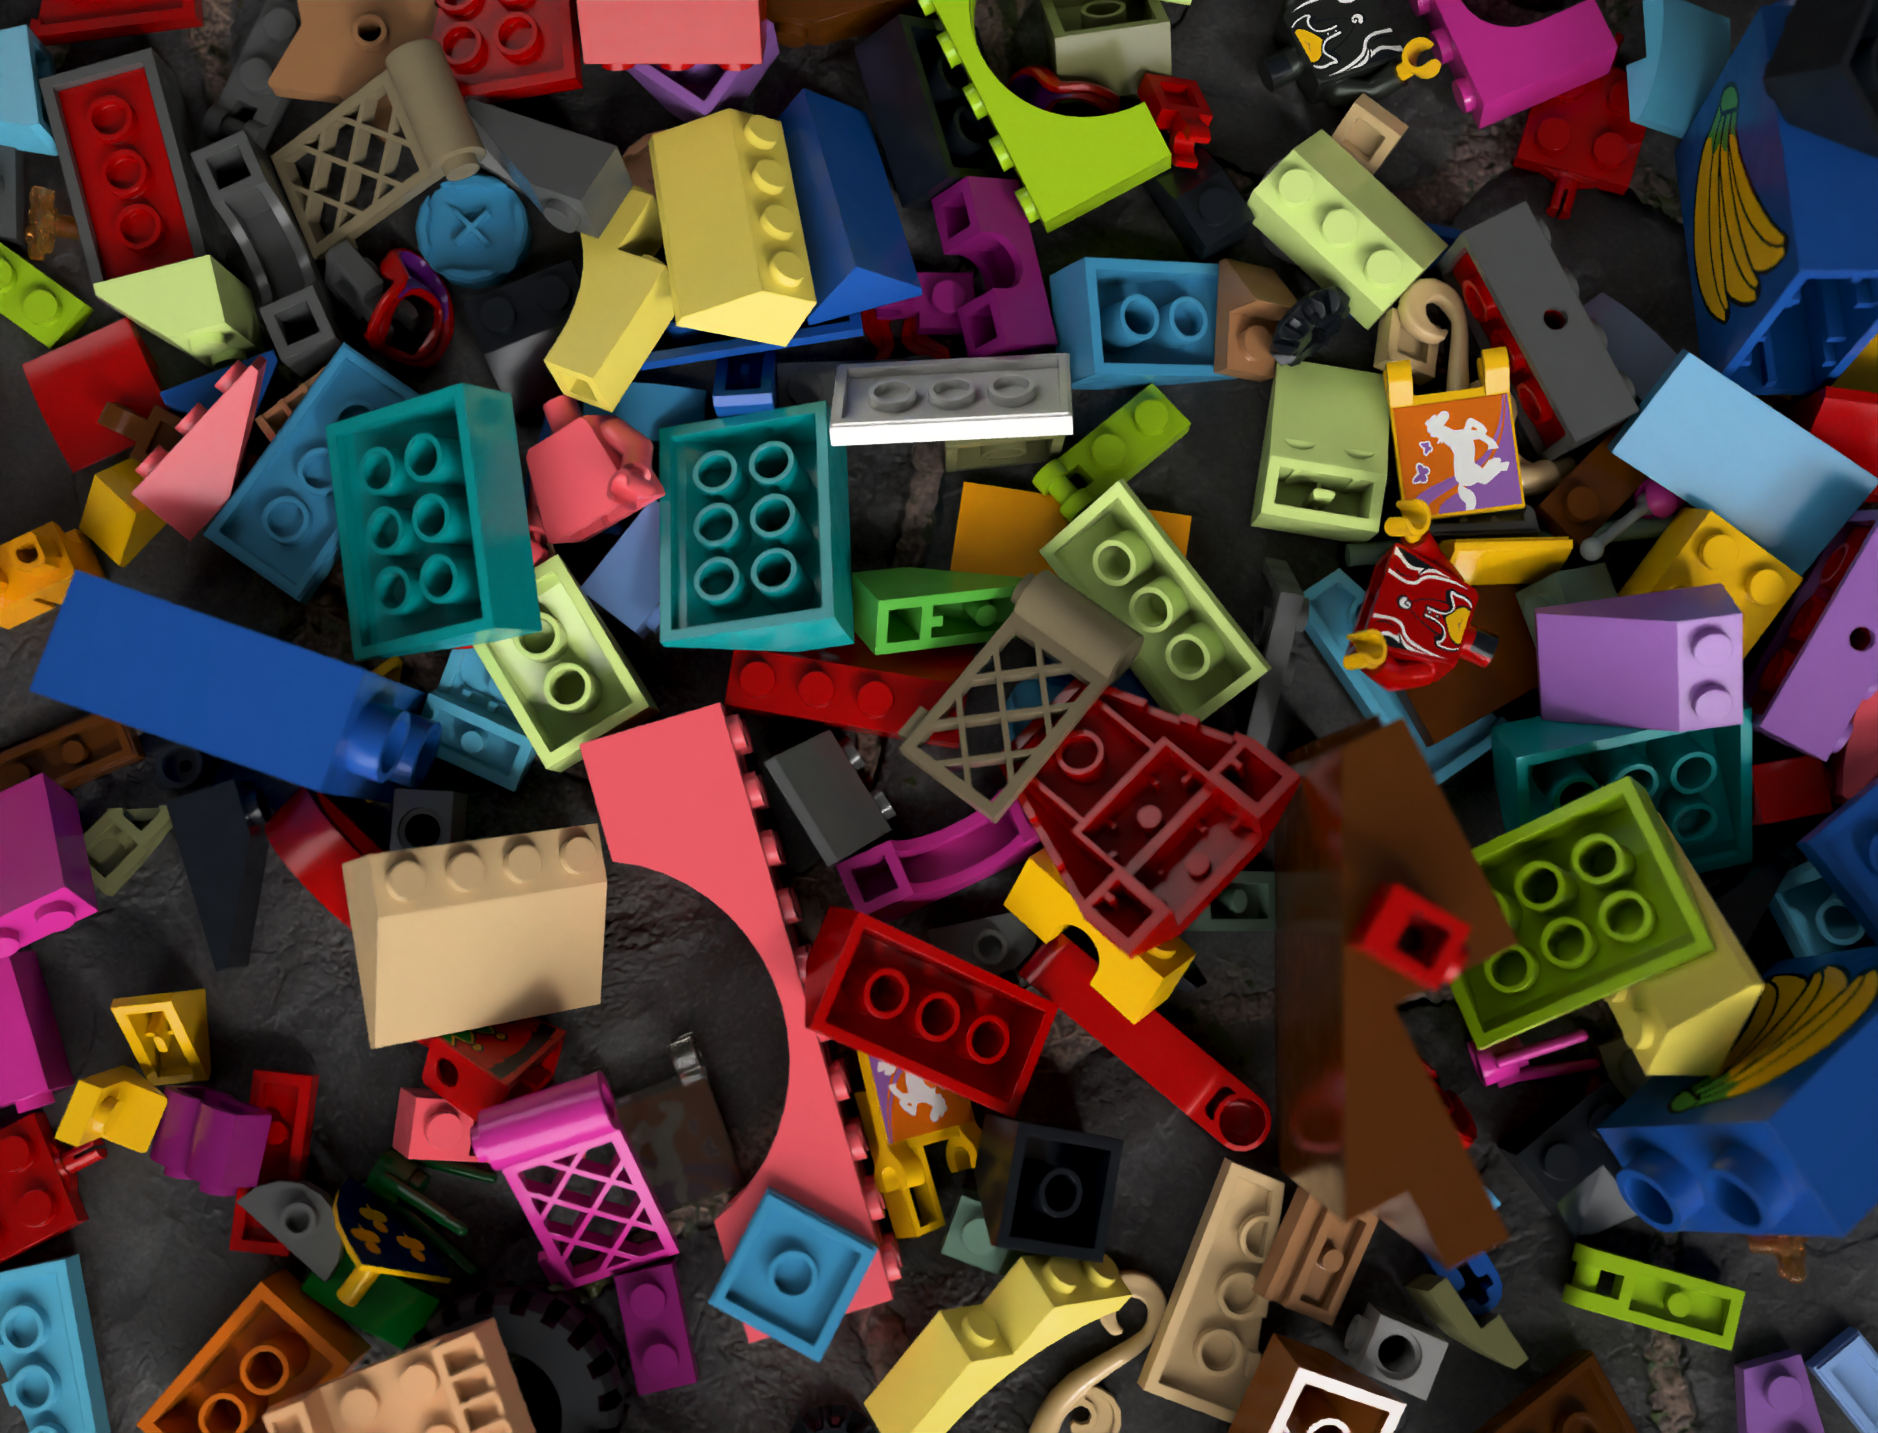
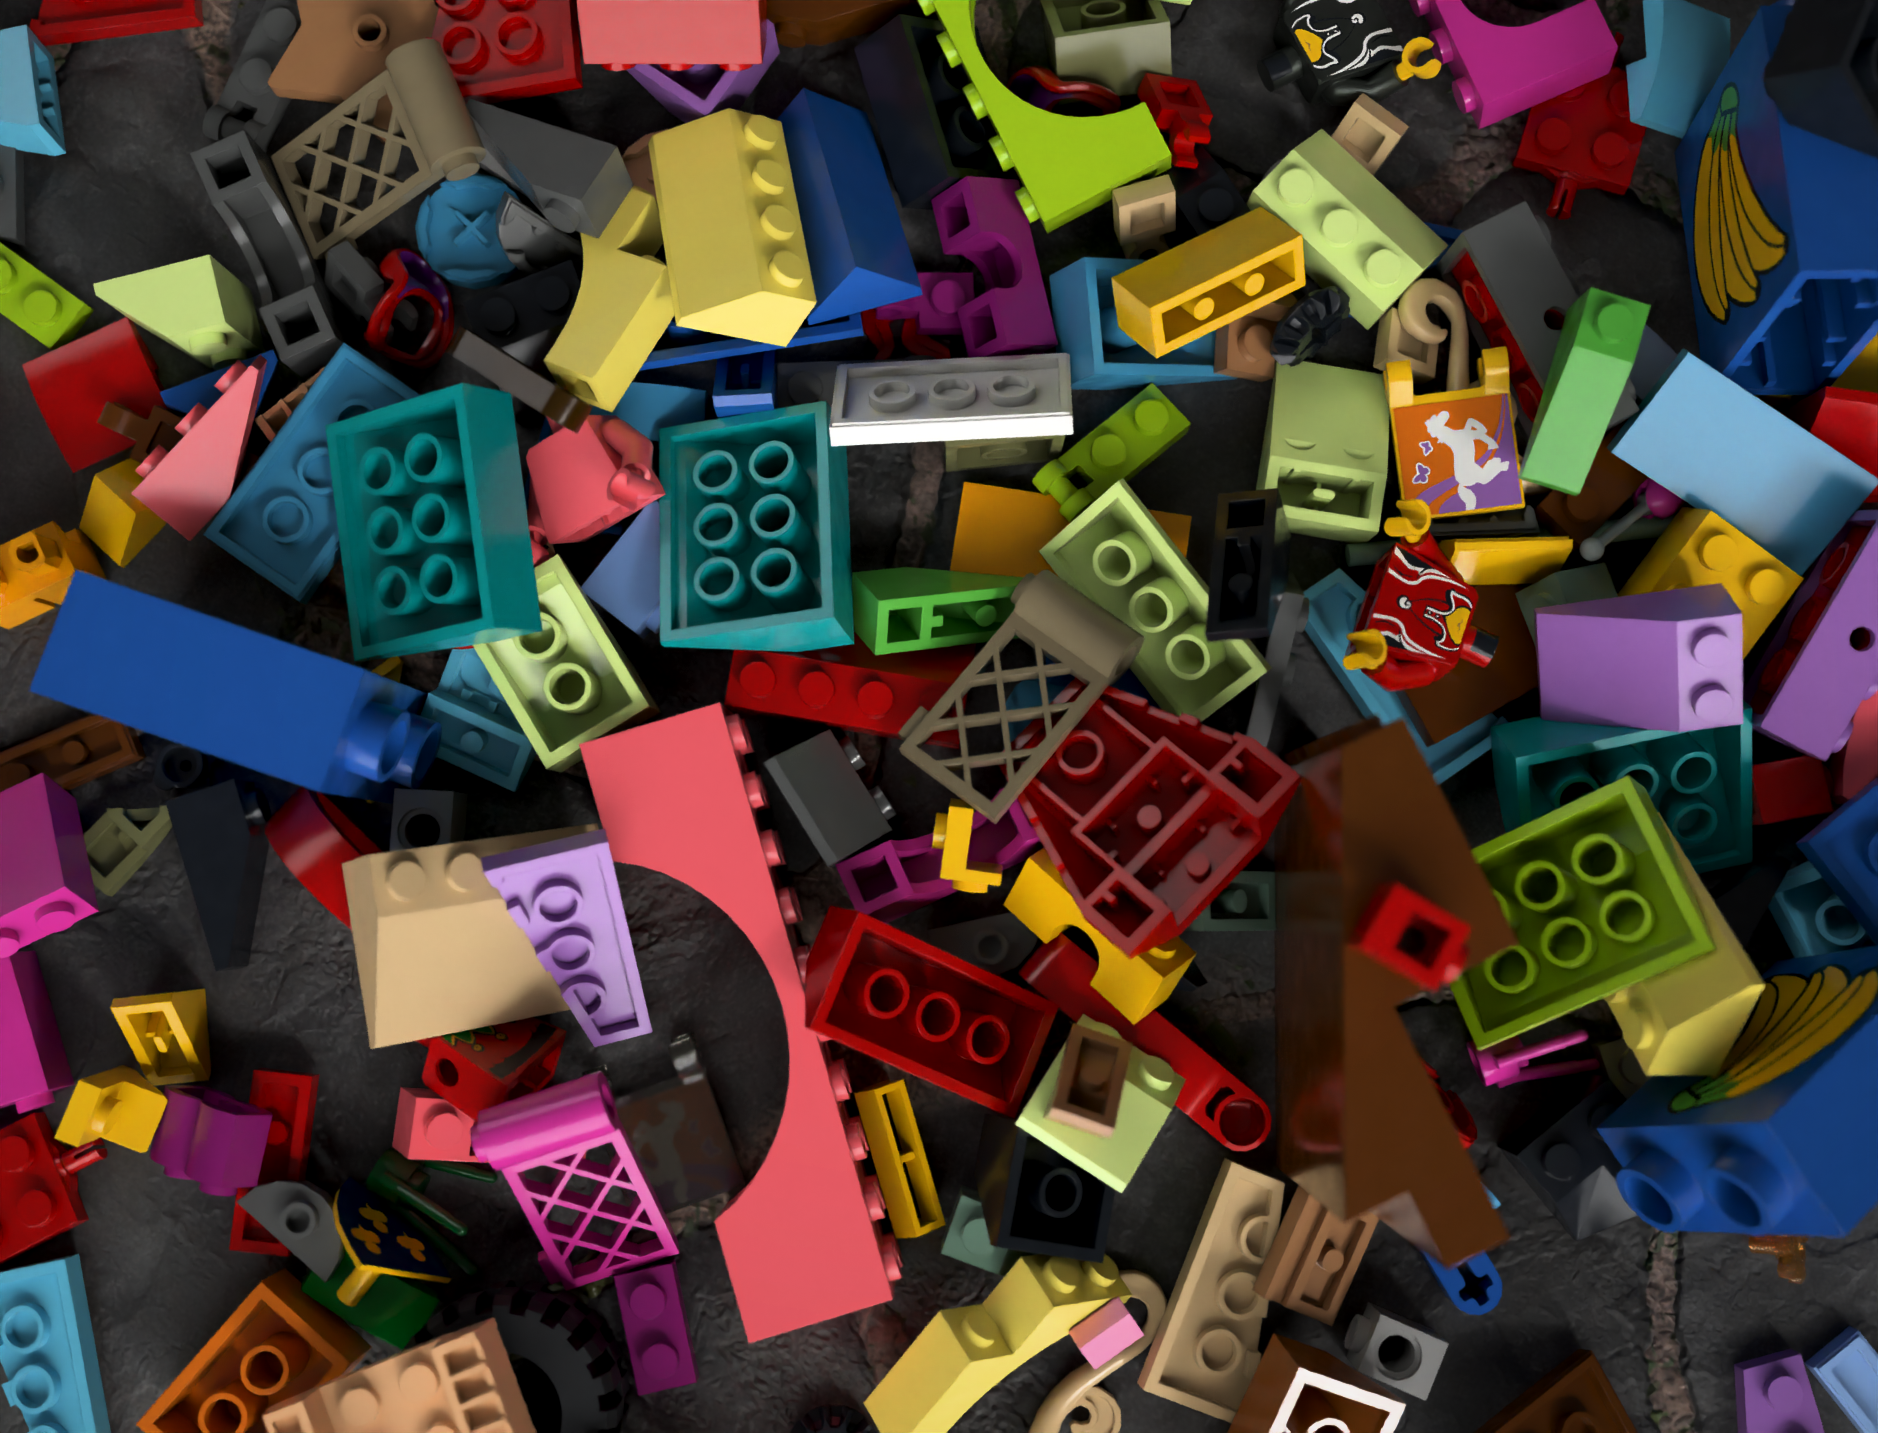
(46, 224): clear orange plant -> none
(130, 166): red brick -> none
(519, 379): none -> dark brown beam
(532, 240): none -> dark grey plate
(576, 921): none -> medium lavender wing
(794, 1274): dark azure tile -> none
(911, 1115): flag -> none
(953, 836): none -> yellow bracket
(1089, 1082): none -> medium nougat slope
(1105, 1332): none -> bright pink tile
(1144, 214): none -> tan plate
(1144, 1106): none -> yellowish green slope
(1209, 281): none -> yellow brick
(1248, 565): none -> black slope
(1481, 1333): olive slope -> none
(1582, 388): none -> bright green slope
(1655, 1296): lime plate -> none

